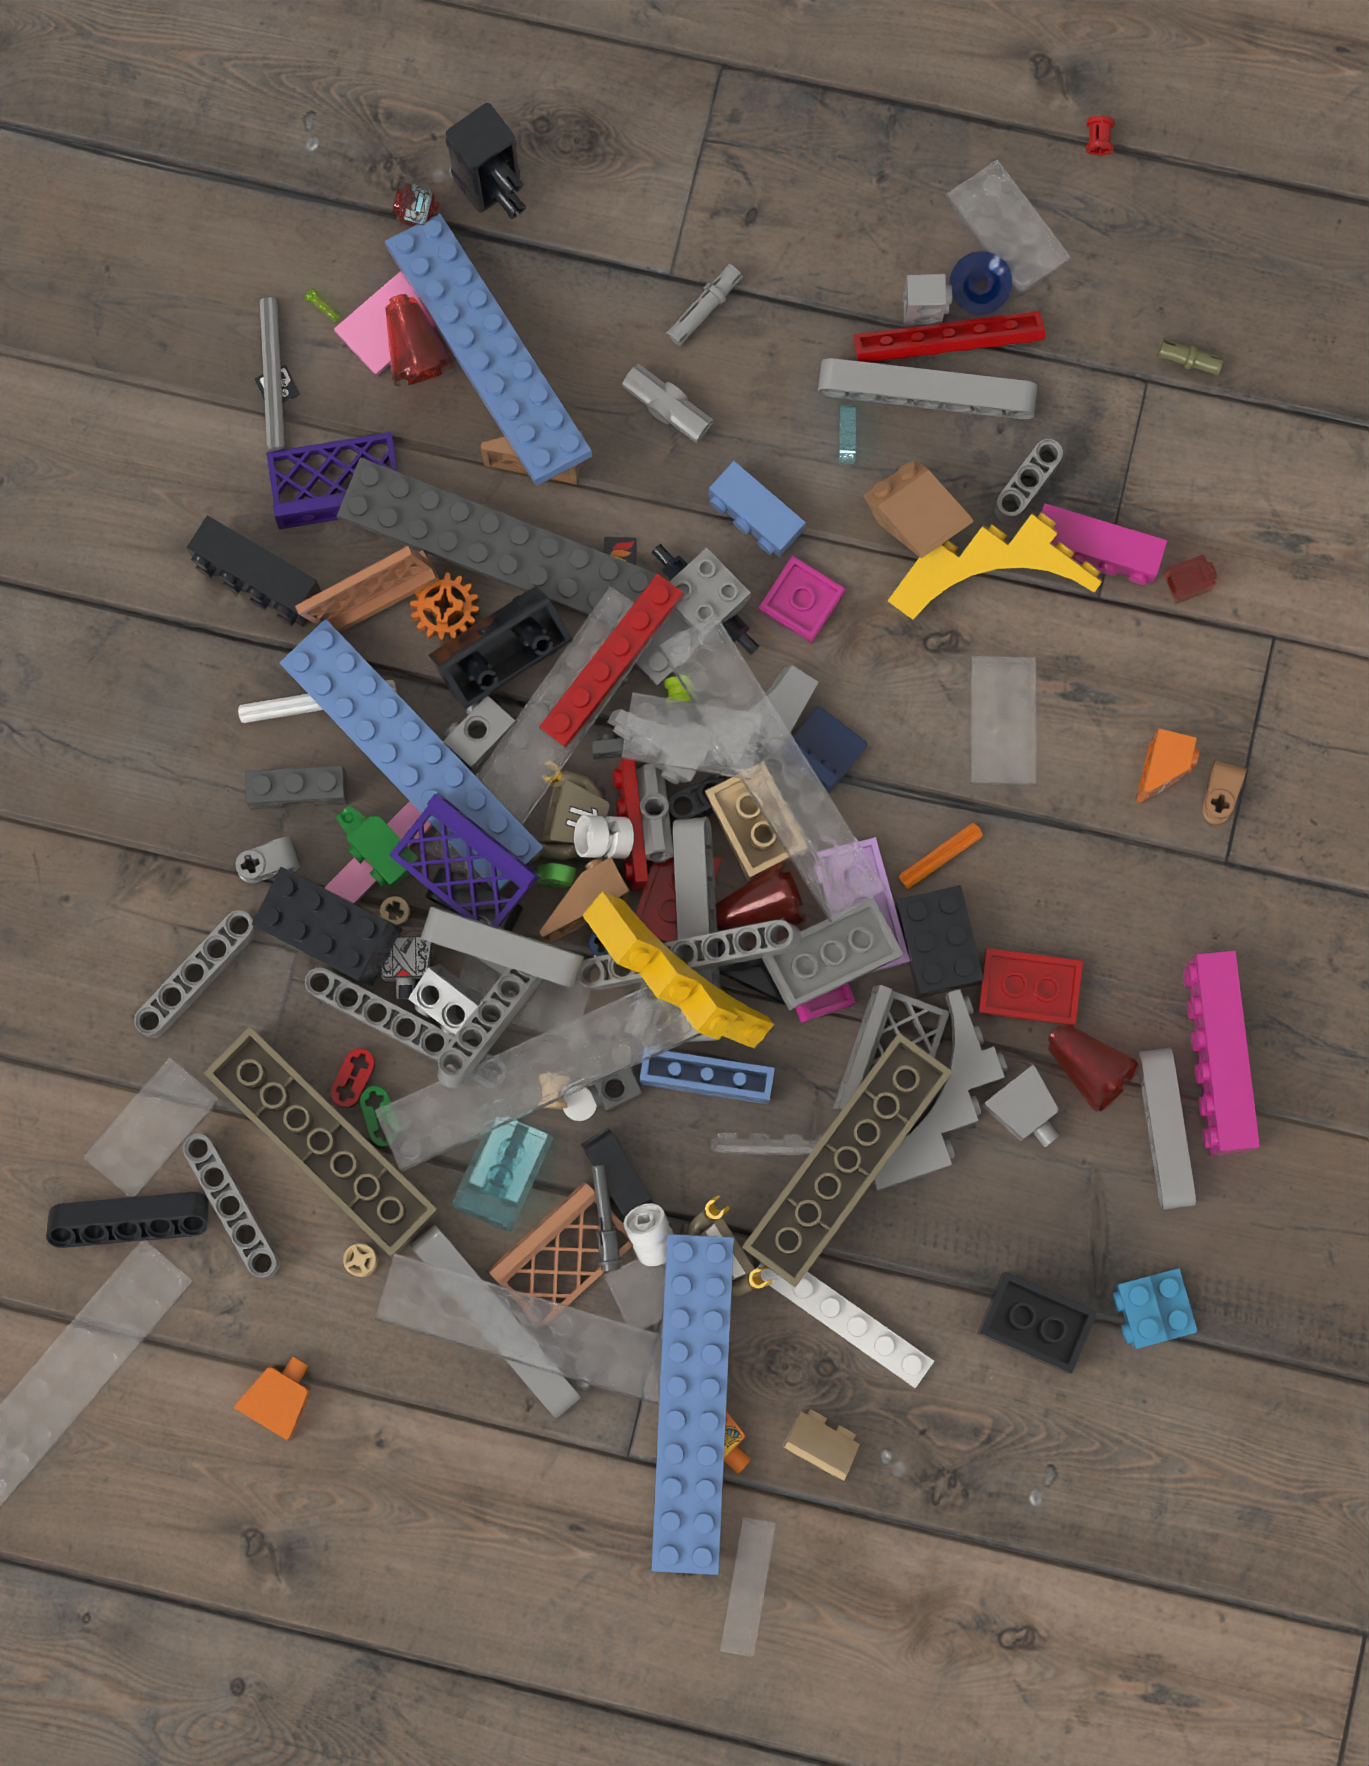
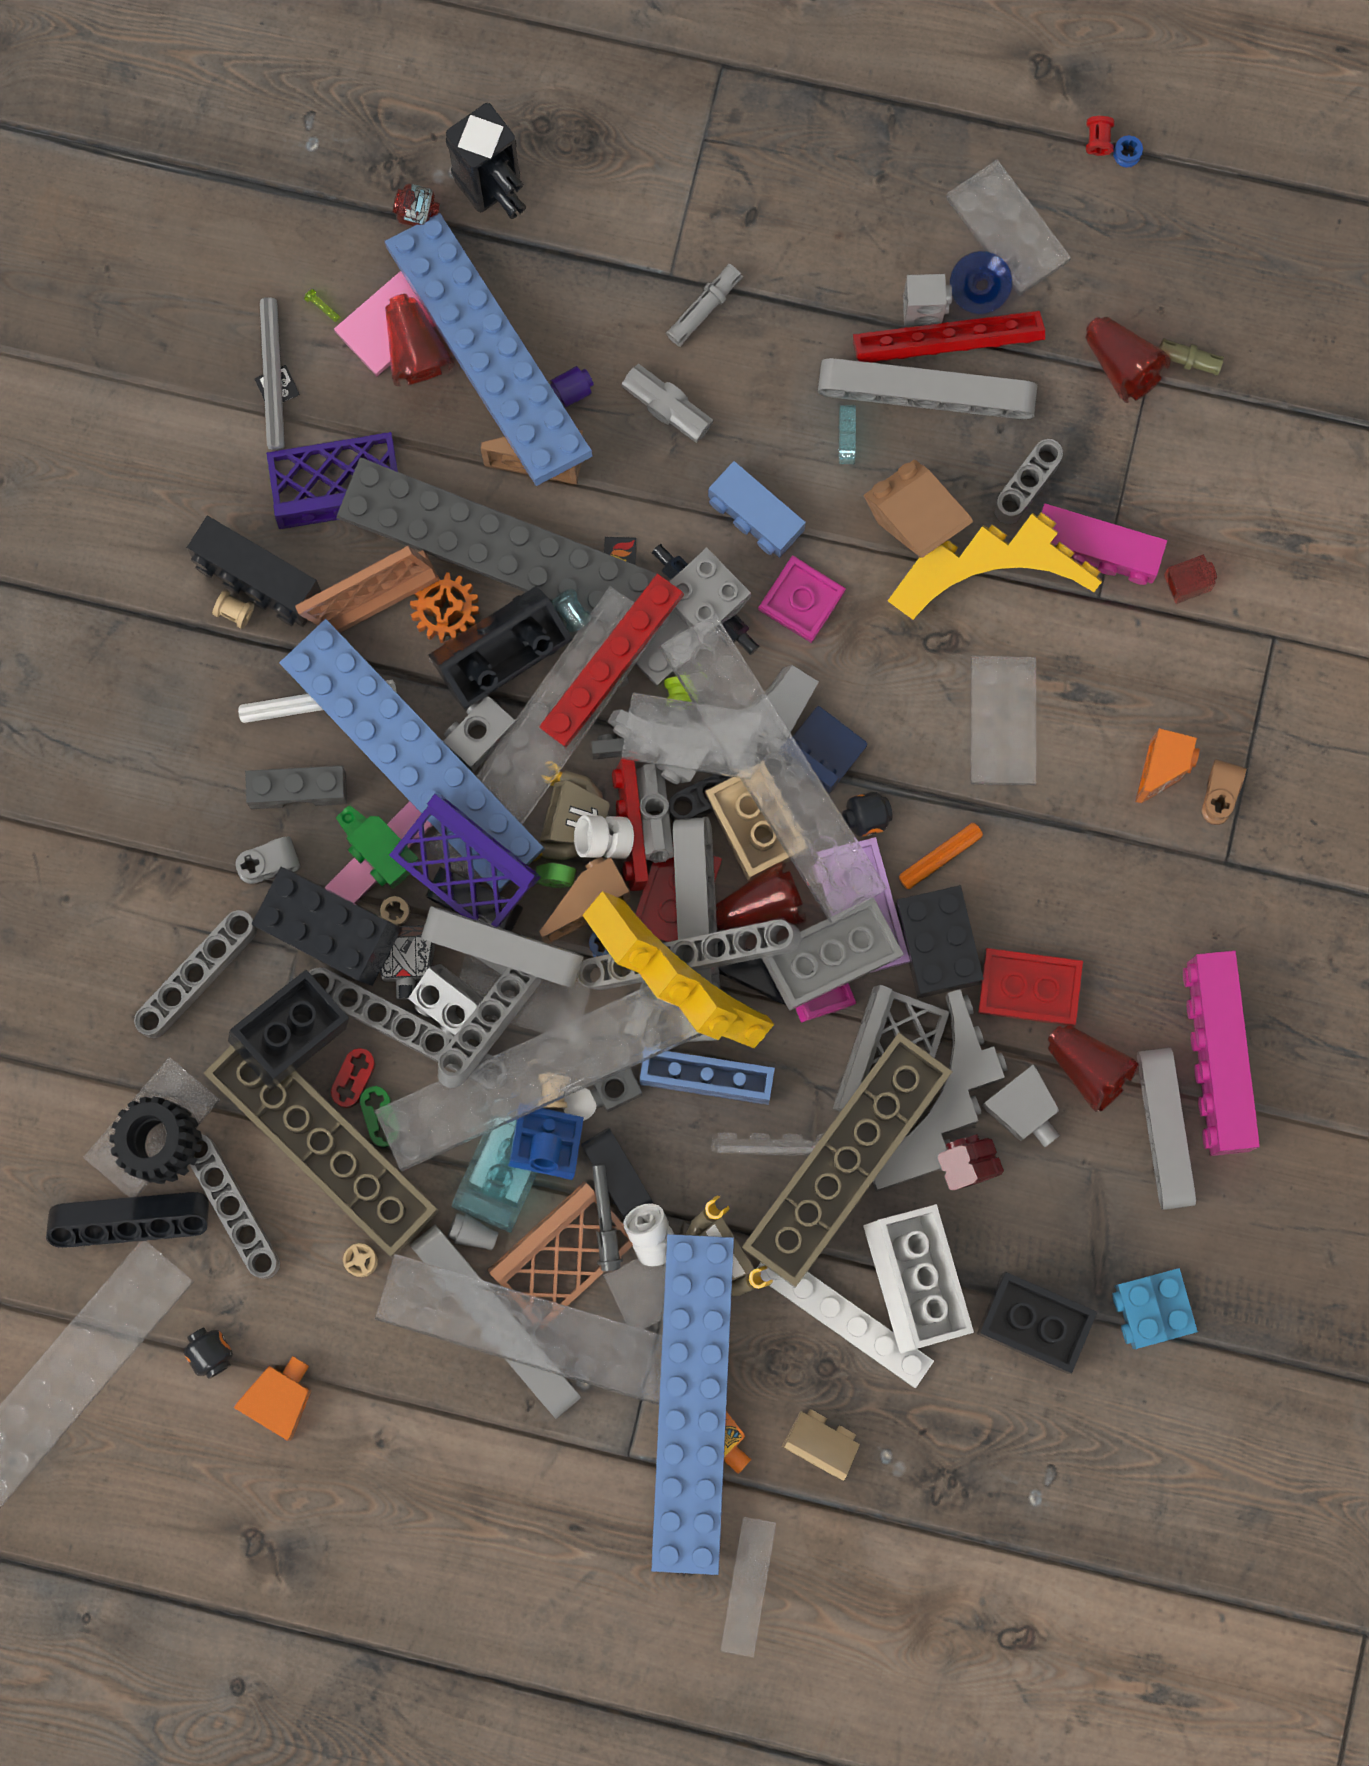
(132, 1133): none -> black tyre
(208, 1352): none -> black head
(233, 609): none -> tan bush
(288, 1029): none -> black brick
(471, 1232): none -> light grey cone
(480, 136): none -> white sticker
(547, 1143): none -> blue plate
(571, 610): none -> clear light blue bush
(572, 386): none -> dark purple brick
(868, 814): none -> black head
(918, 1278): none -> white brick
(969, 1162): none -> dark red brick
(1126, 358): none -> clear red cone
(1127, 161): none -> blue bush

